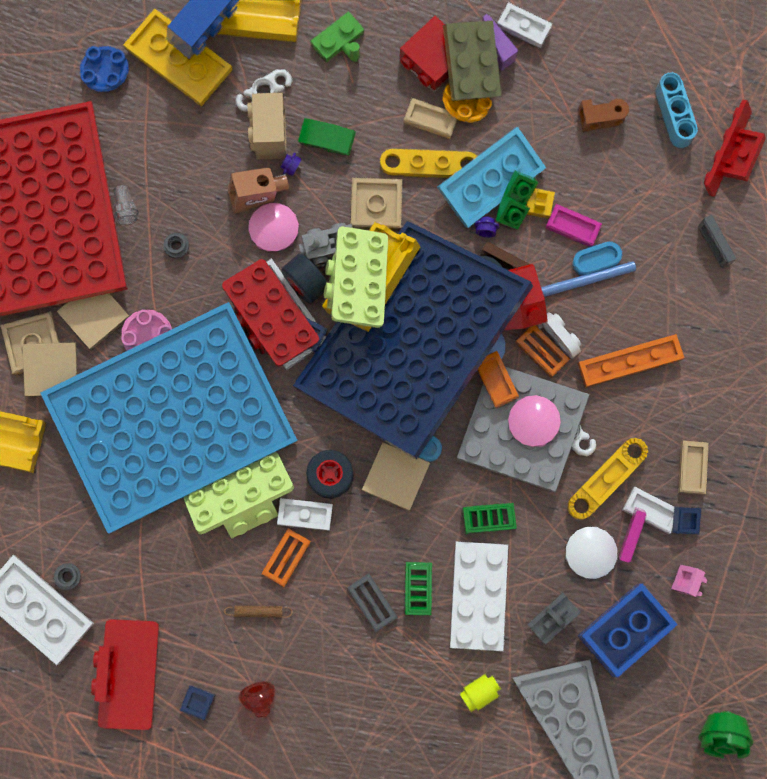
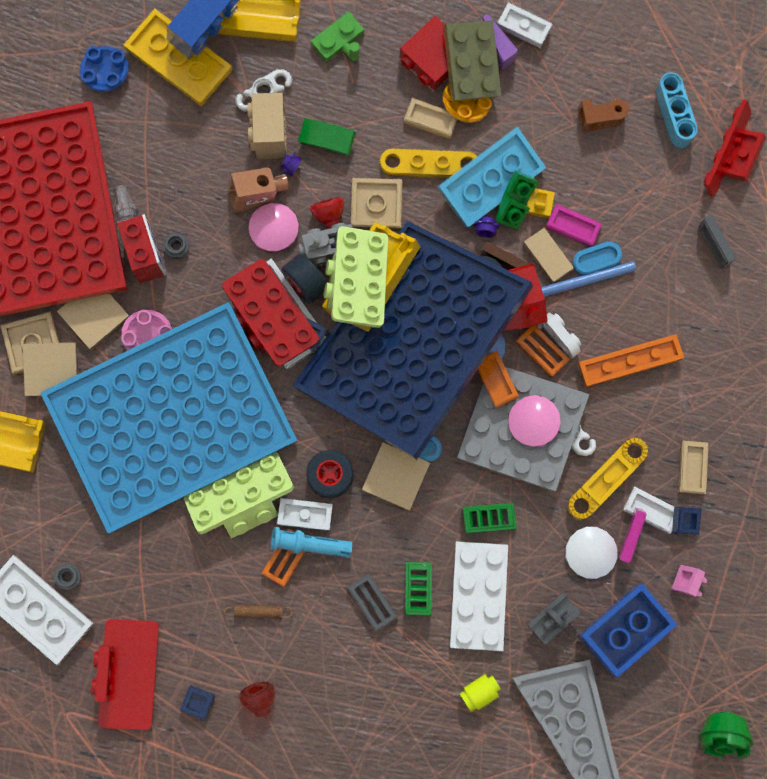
(141, 249): none -> red piece
(299, 542): none -> medium azure pin
(328, 210): none -> red brick
(548, 255): none -> tan tile

